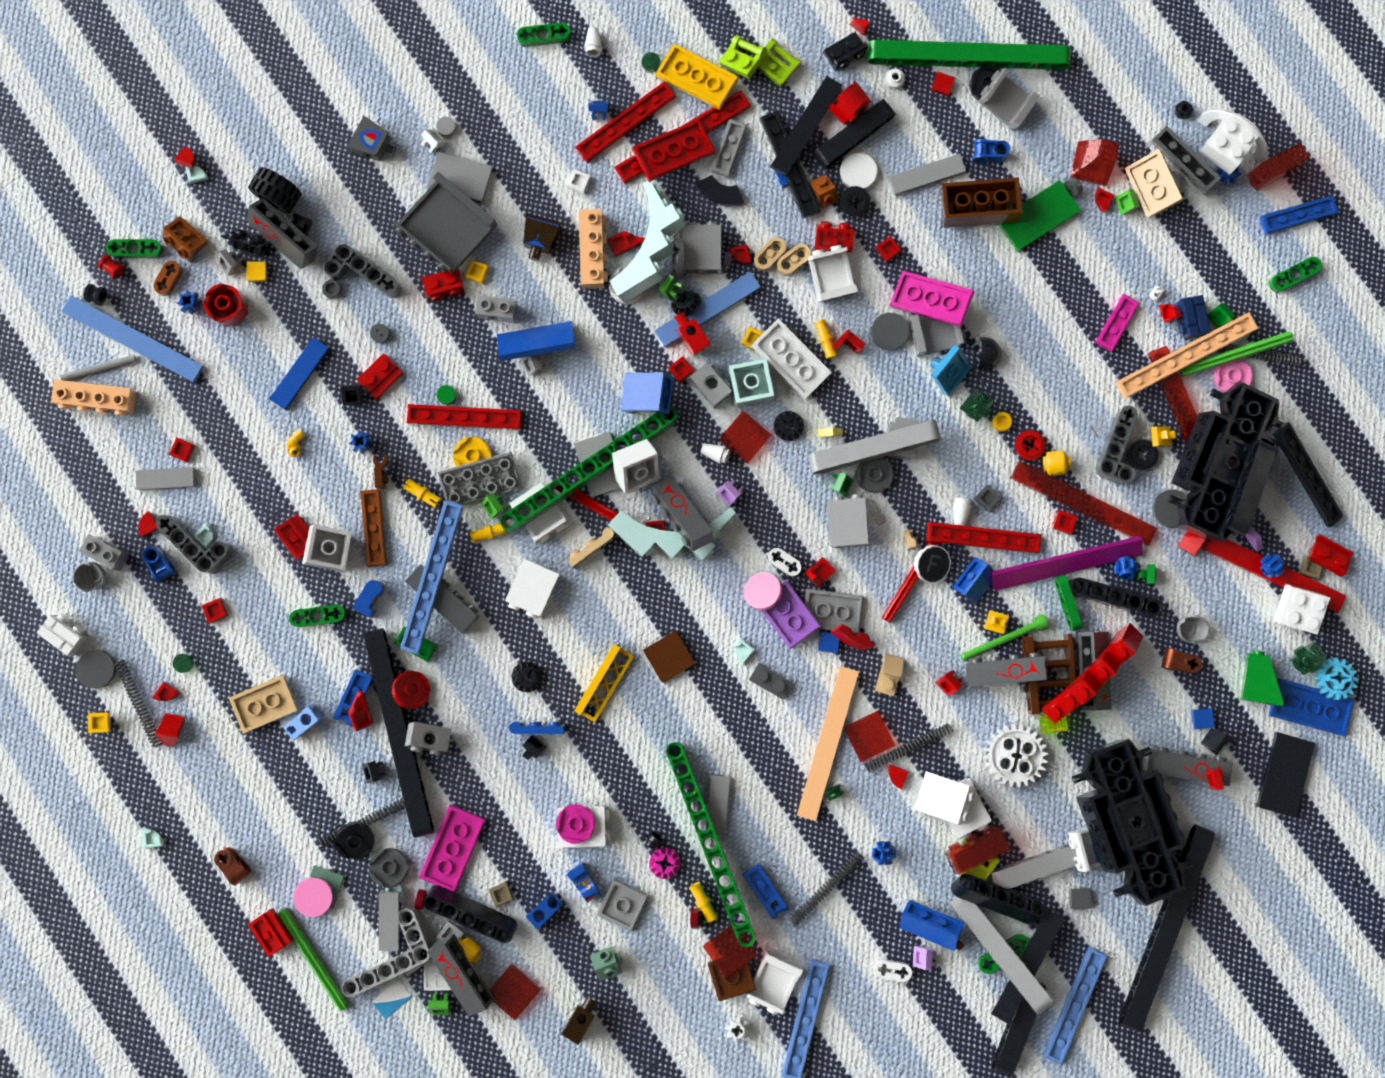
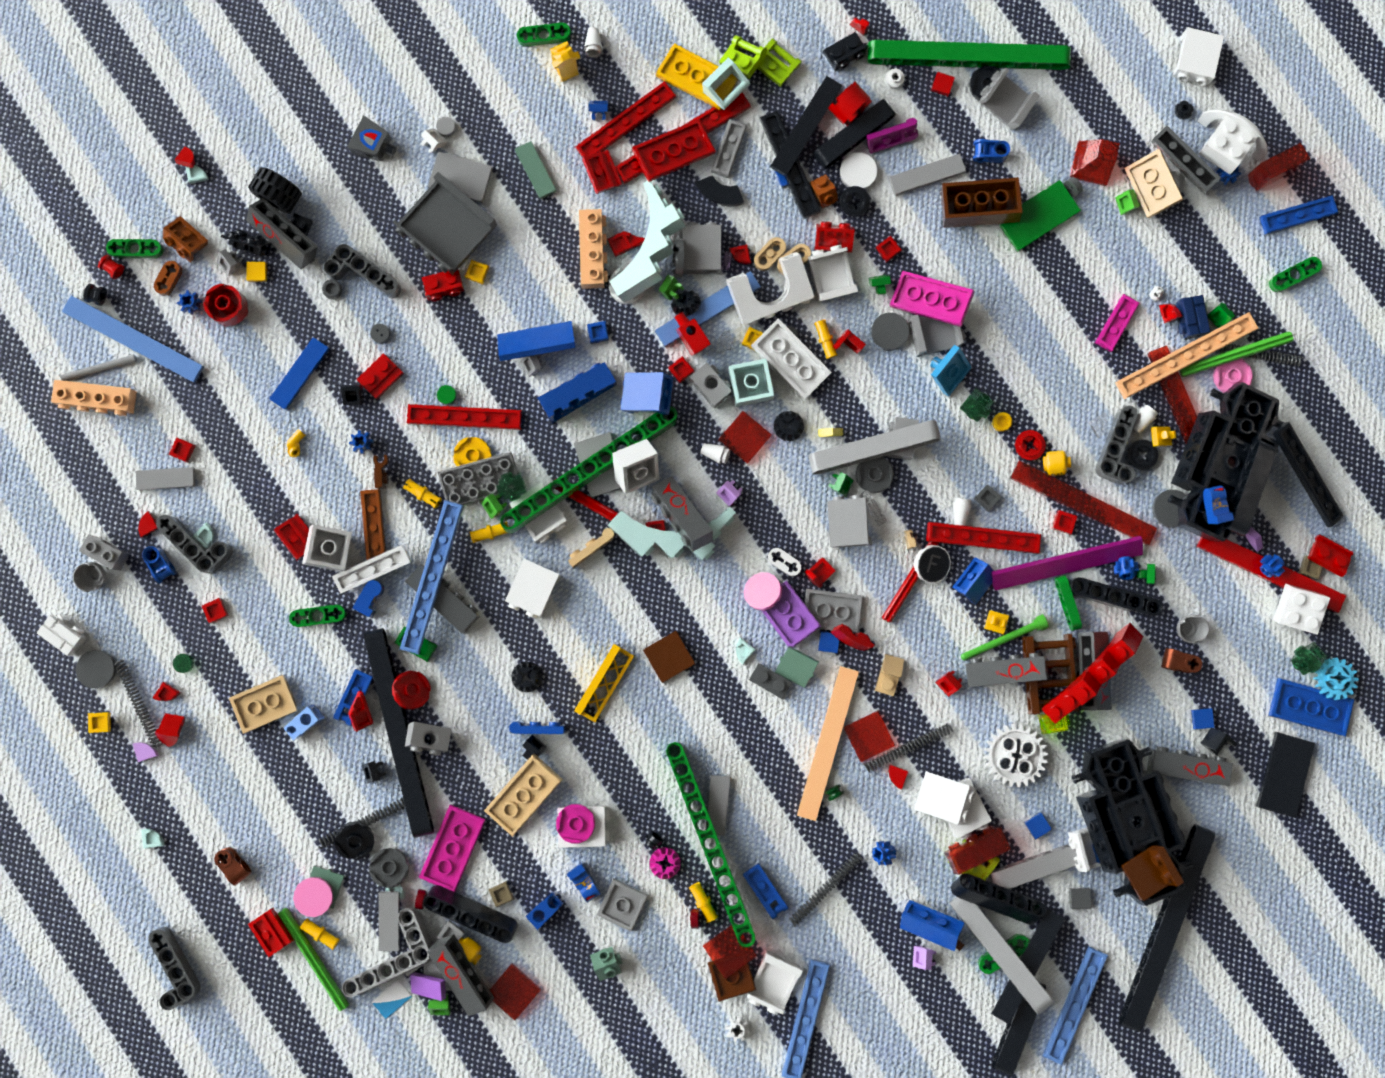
(144, 751): none -> lavender tile
(169, 965): none -> dark grey beam
(320, 934): none -> yellow pin
(371, 568): none -> white plate
(428, 986): none -> medium lavender tile
(496, 309): light grey brick -> none
(511, 479): none -> clear green brick
(523, 794): none -> tan tile
(535, 170): none -> sand green tile
(540, 235): dark brown torso -> none
(565, 61): none -> yellow piece
(574, 1029): dark brown torso -> none
(577, 392): none -> blue wedge
(579, 181): white tile -> none
(598, 332): none -> blue tile
(602, 171): none -> red plate
(650, 62): clear green tile -> none
(718, 77): none -> light aqua tile
(796, 291): none -> white arch
(796, 666): none -> sand green piece
(879, 282): none -> green tile
(892, 136): none -> magenta plate
(892, 975): white beam -> none
(990, 353): black helmet -> none
(1037, 825): none -> blue tile
(1103, 199): red tile -> none
(1145, 417): none -> white cone
(1151, 872): none -> reddish brown bracket
(1191, 543): tile -> none
(1198, 56): none -> white panel
(1214, 779): red tile -> none
(1216, 505): none -> blue leg
(1260, 680): green slope -> none

